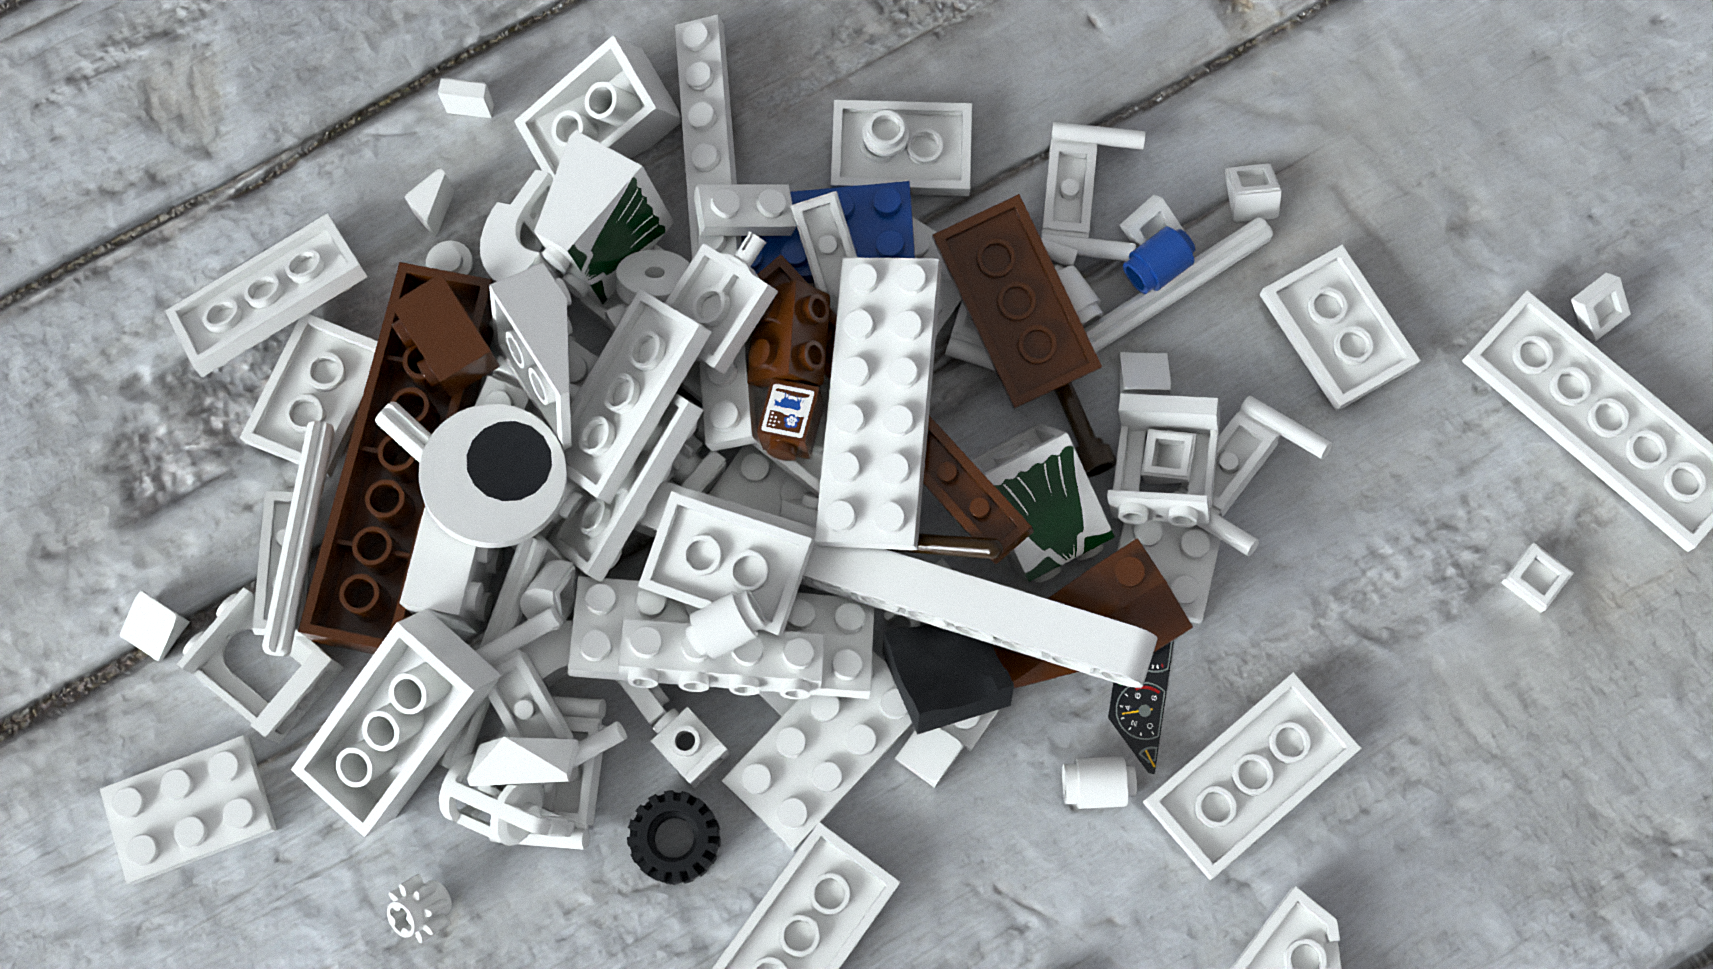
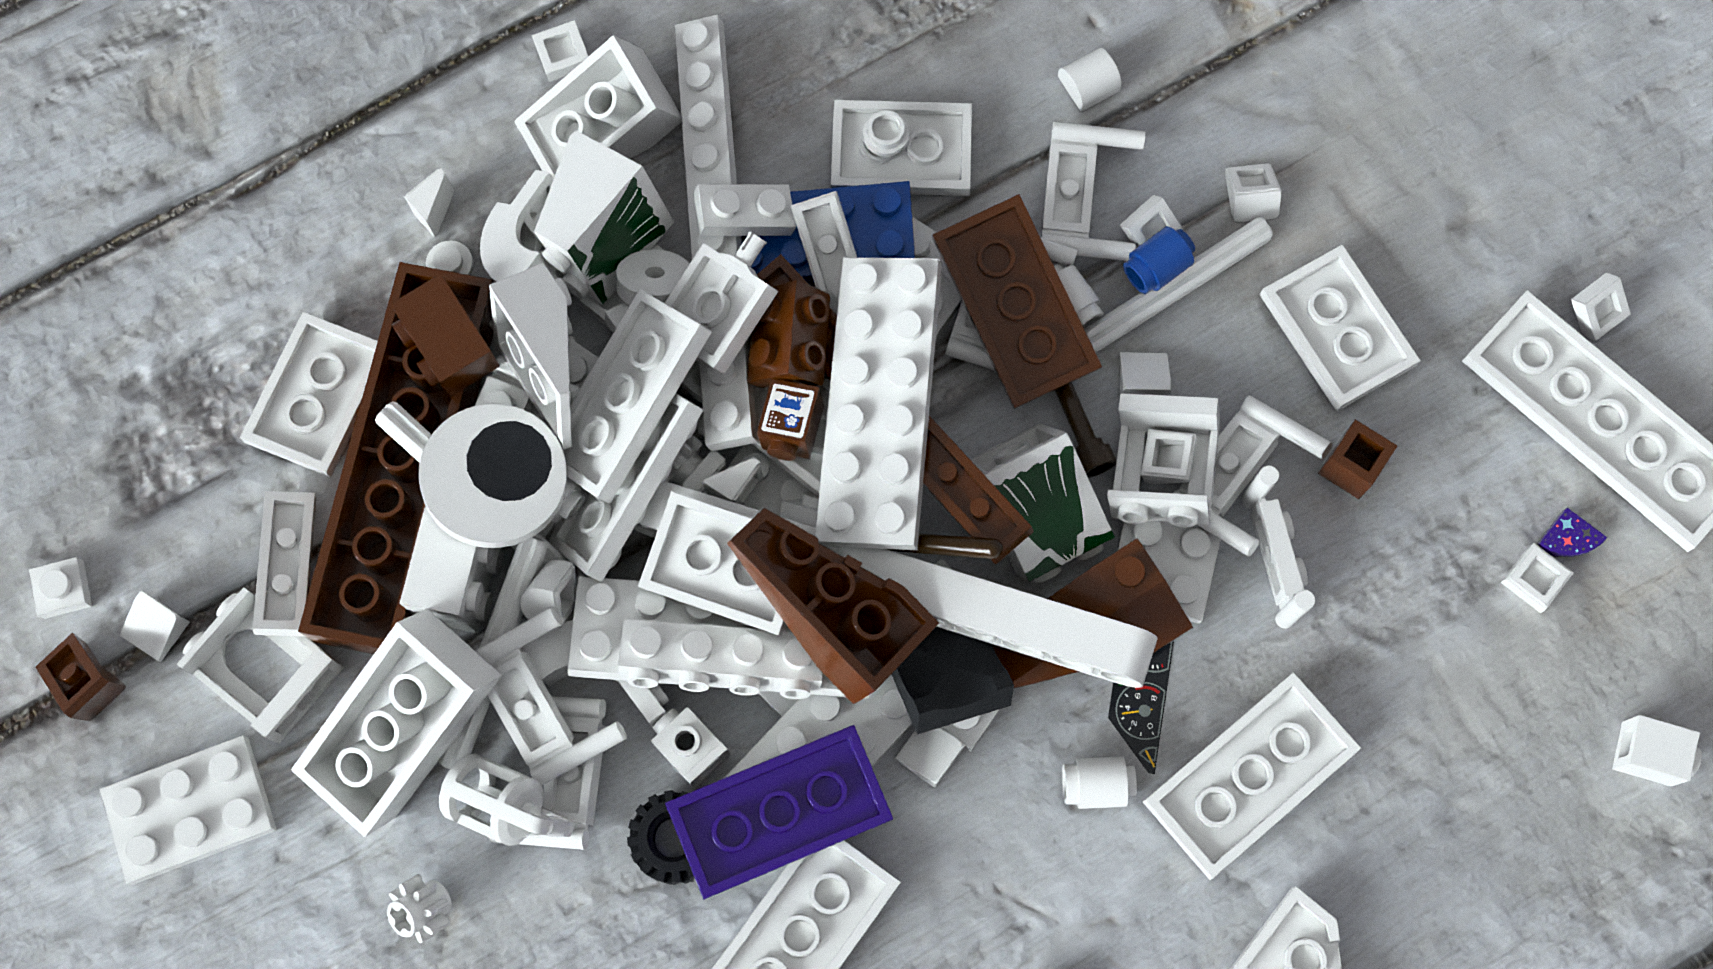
(60, 587): none -> white plate
(78, 679): none -> reddish brown slope
(264, 295): white plate -> none
(298, 539): white axle -> none
(466, 97): white tile -> none
(523, 761): white slope -> none
(560, 50): none -> white plate
(725, 624): white brick -> none
(735, 482): none -> white slope
(778, 812): none -> dark purple plate
(838, 611): none -> reddish brown wedge
(1091, 78): none -> white brick
(1274, 532): none -> white plate
(1357, 459): none -> reddish brown brick
(1570, 536): none -> dark purple tile
(1657, 751): none -> white brick

